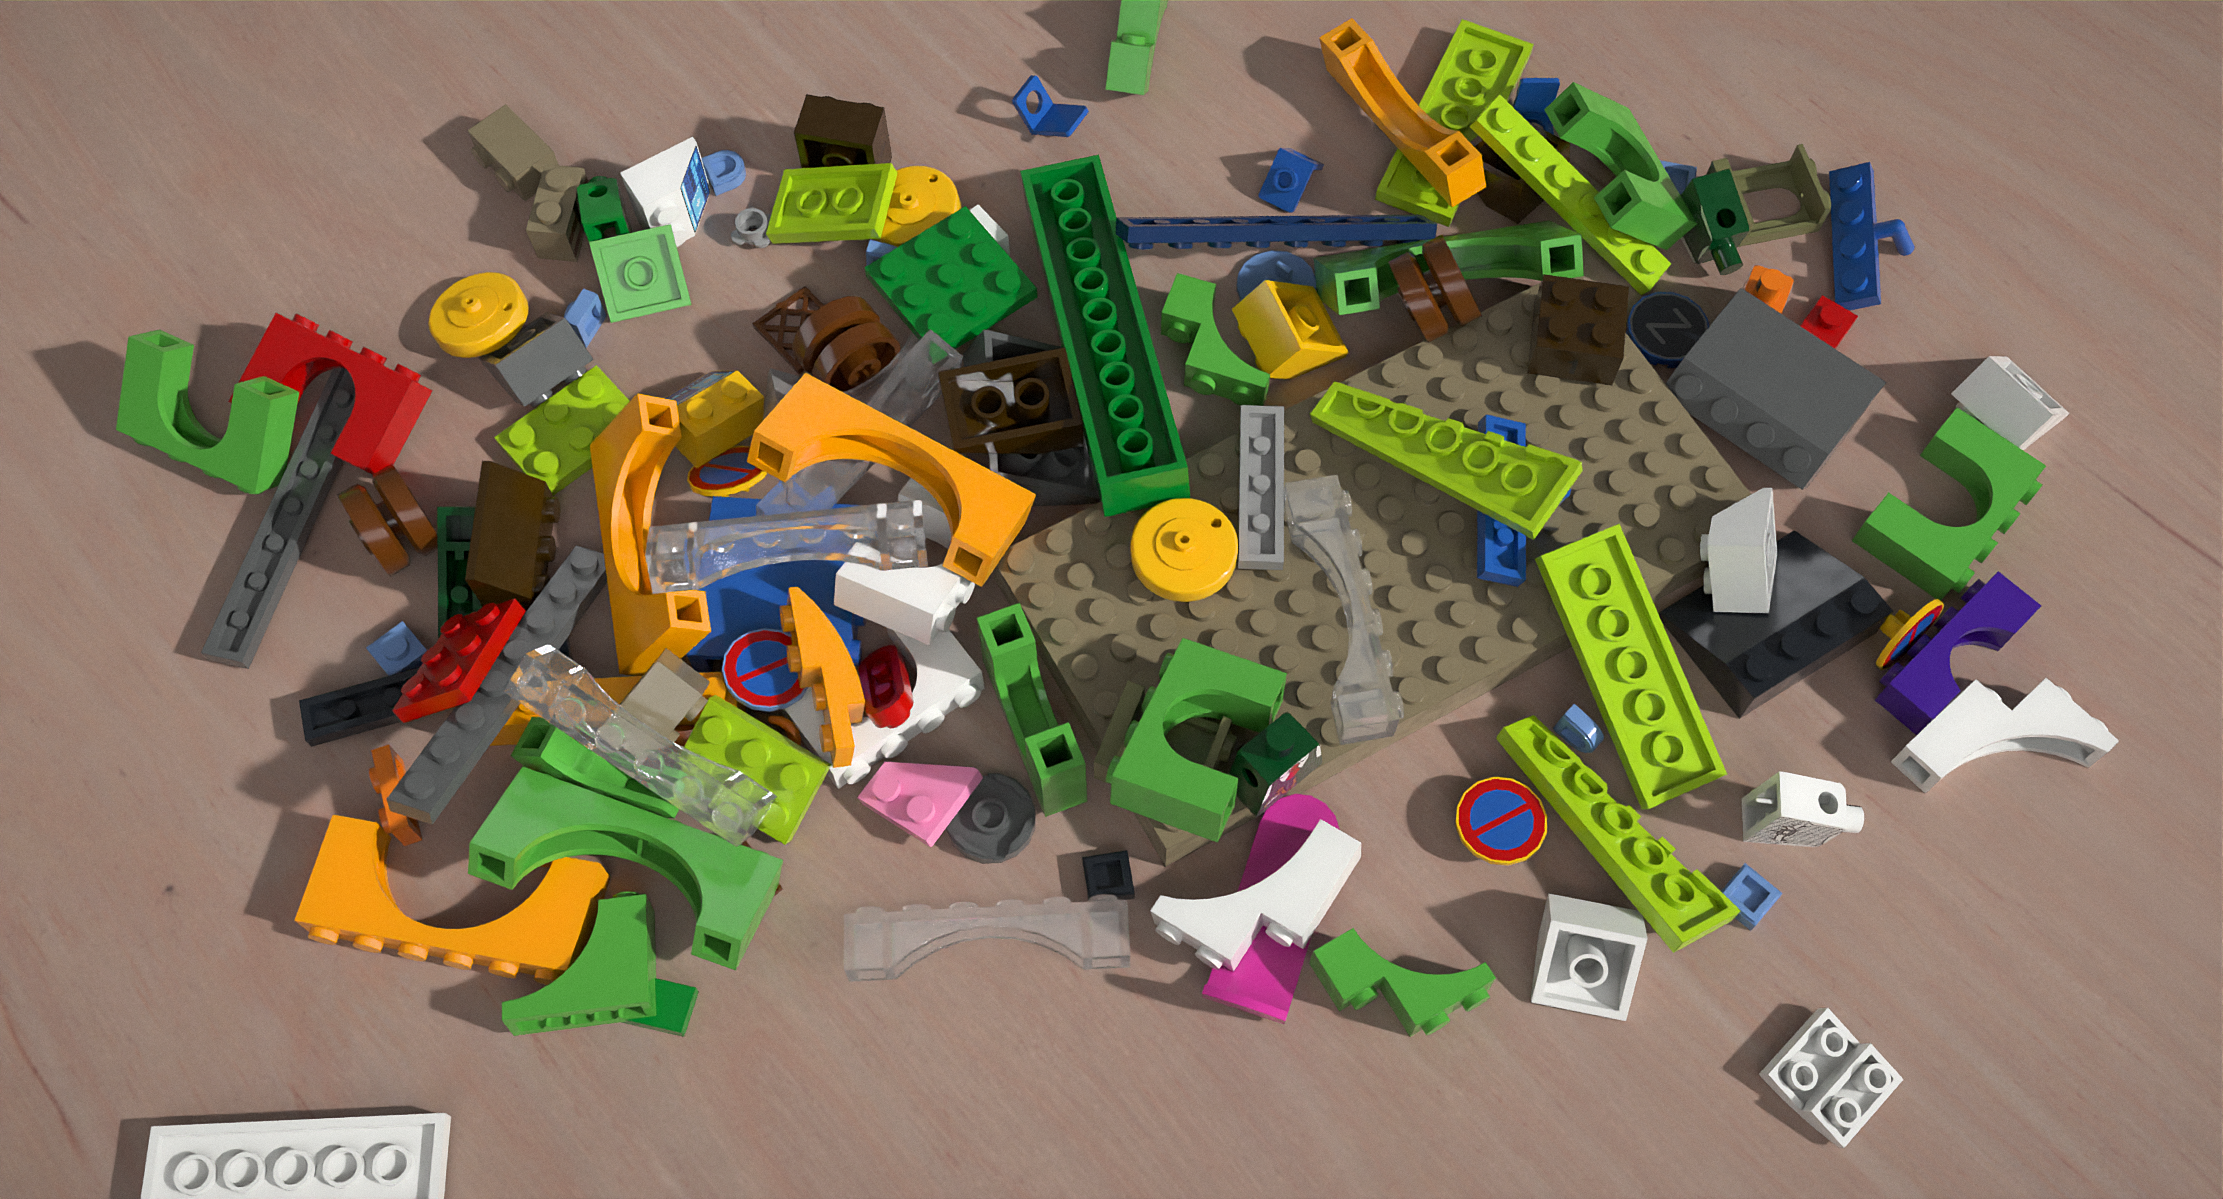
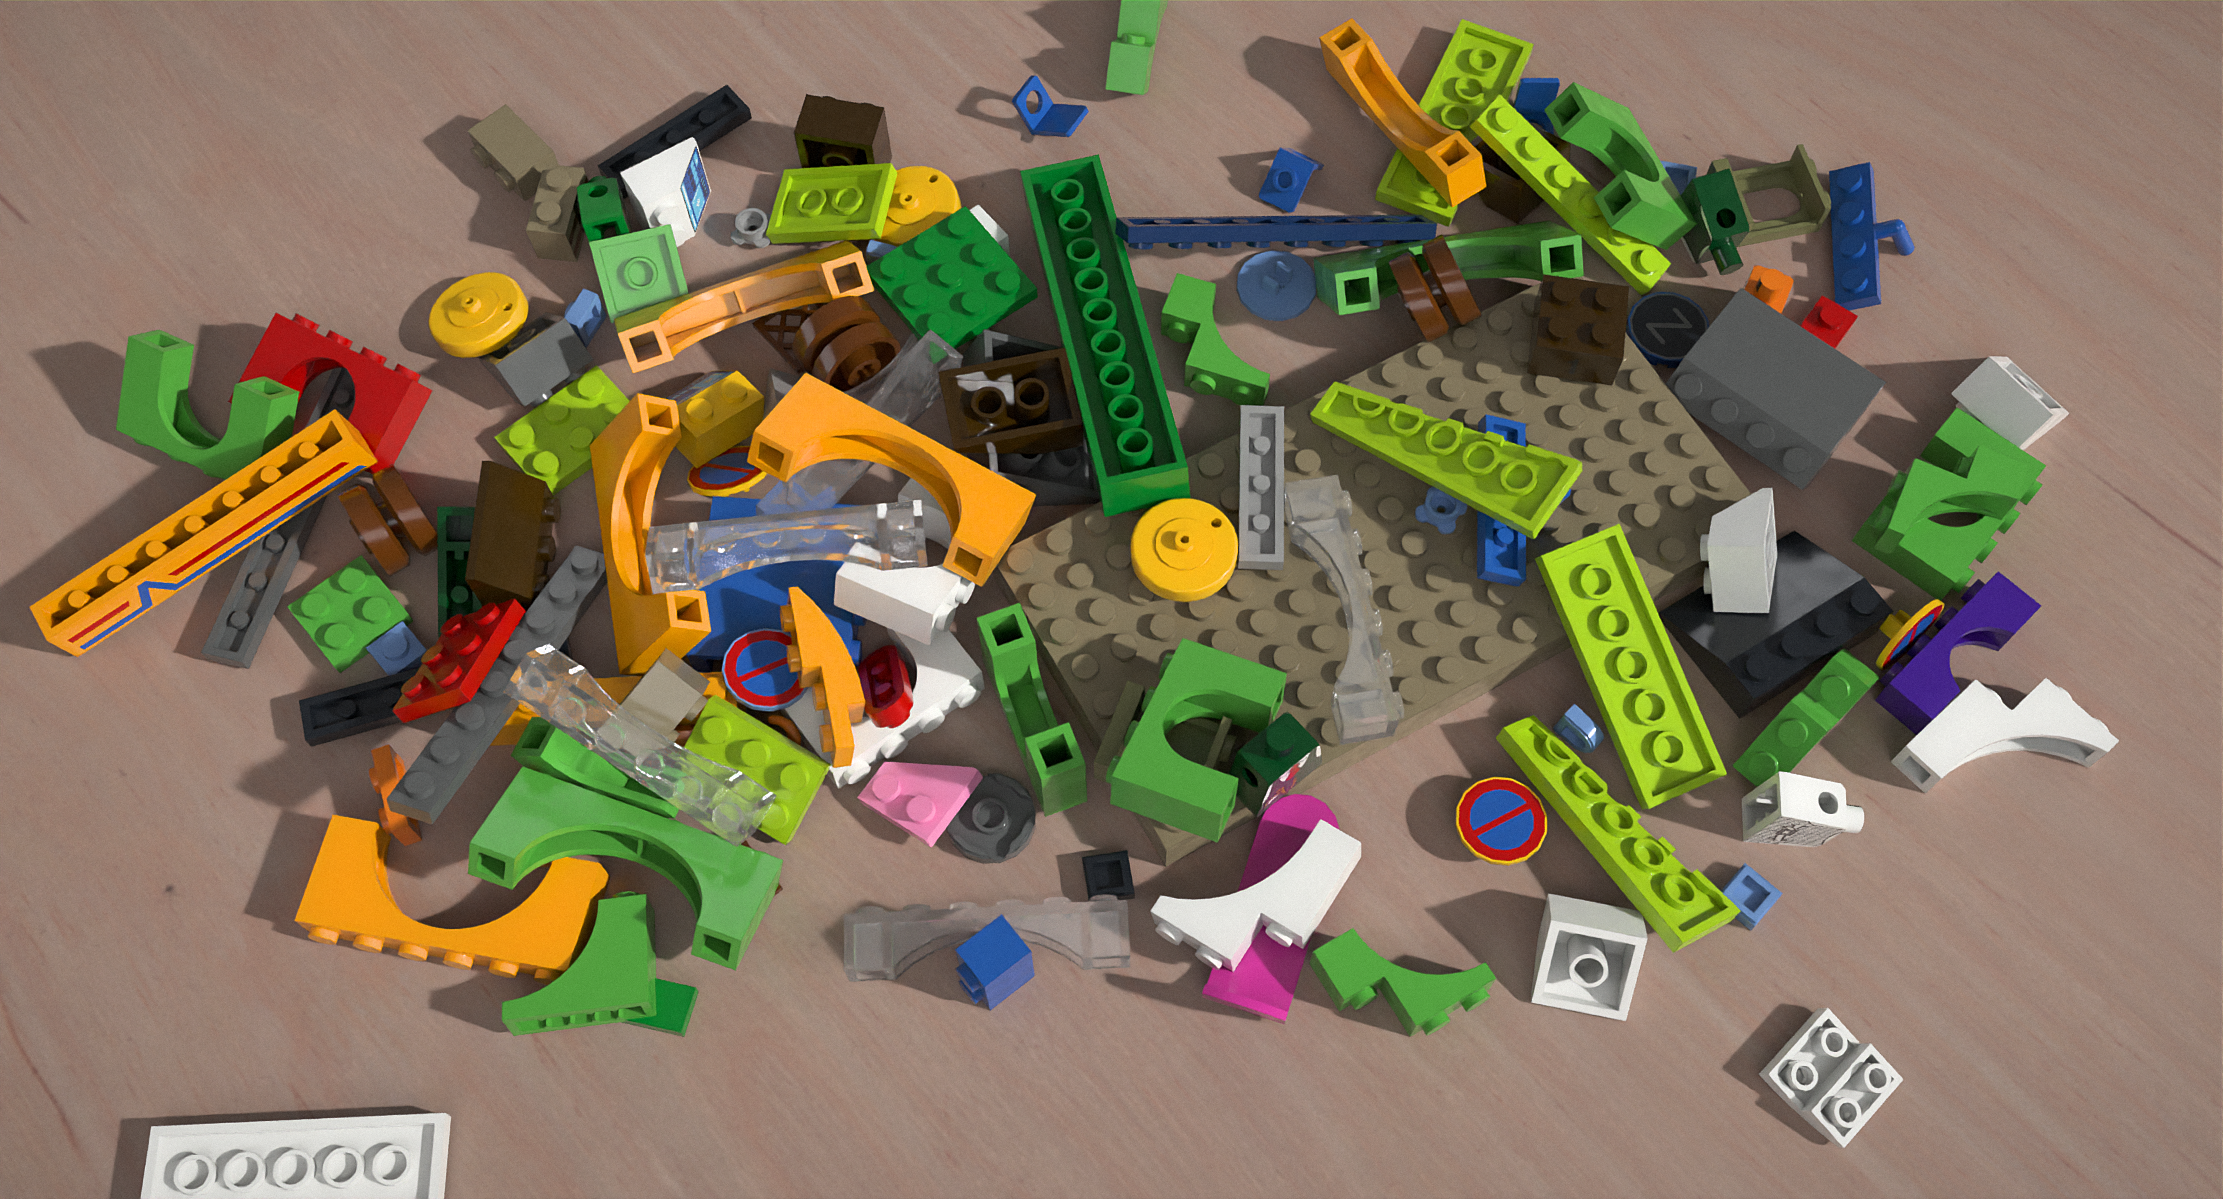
(203, 534): none -> light orange brick
(348, 613): none -> bright green plate
(668, 327): none -> light orange arch
(703, 121): none -> black plate
(724, 170): medium blue tile -> none
(994, 963): none -> blue brick
(1288, 329): yellow slope -> none
(1443, 521): none -> medium blue plate
(1807, 718): none -> bright green arch
(1982, 484): none -> bright green arch

